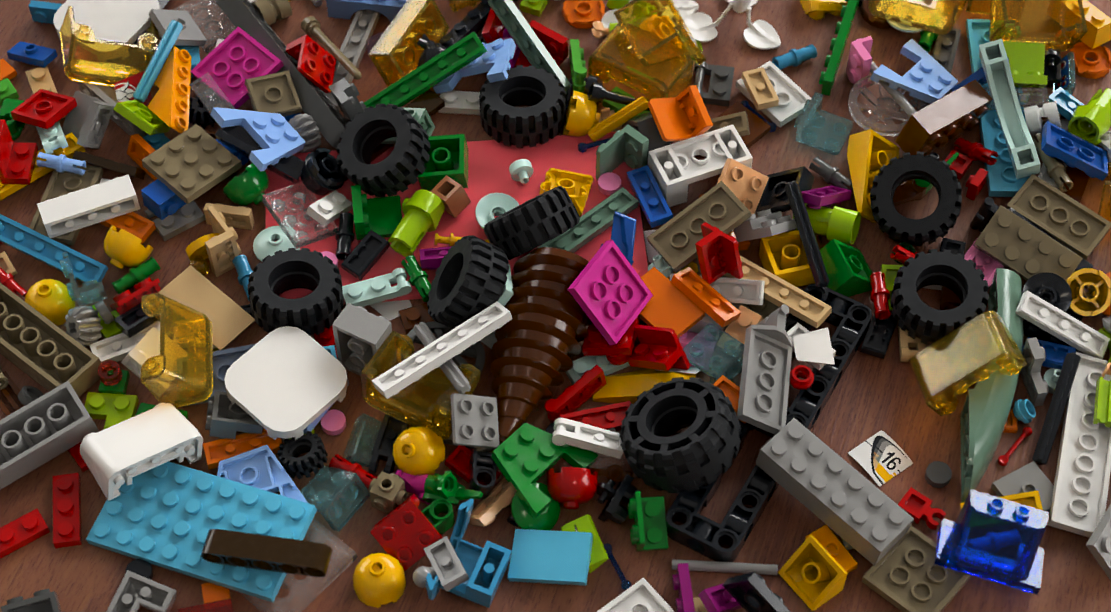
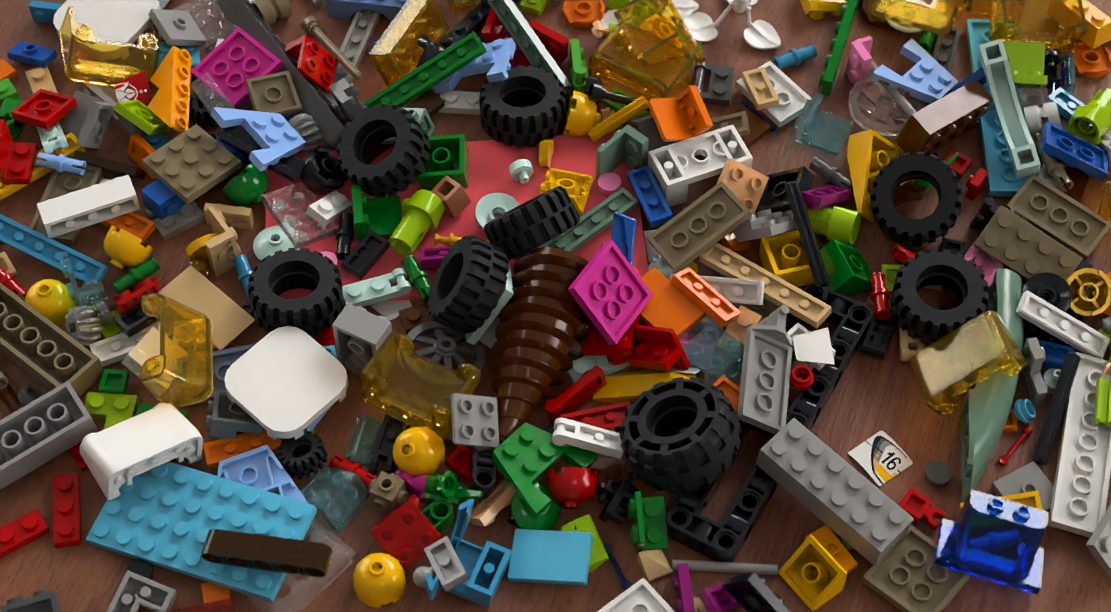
(107, 366): clear red bush -> none
(157, 61): medium azure axle -> none
(333, 422): bright pink tile -> none
(442, 350): white plate -> none
(449, 367): light grey axle -> none
(546, 151): none -> yellow tile
(582, 147): clear blue hinge -> none
(654, 564): none -> tan slope
(718, 254): red bracket -> none
(976, 151): red pin -> none

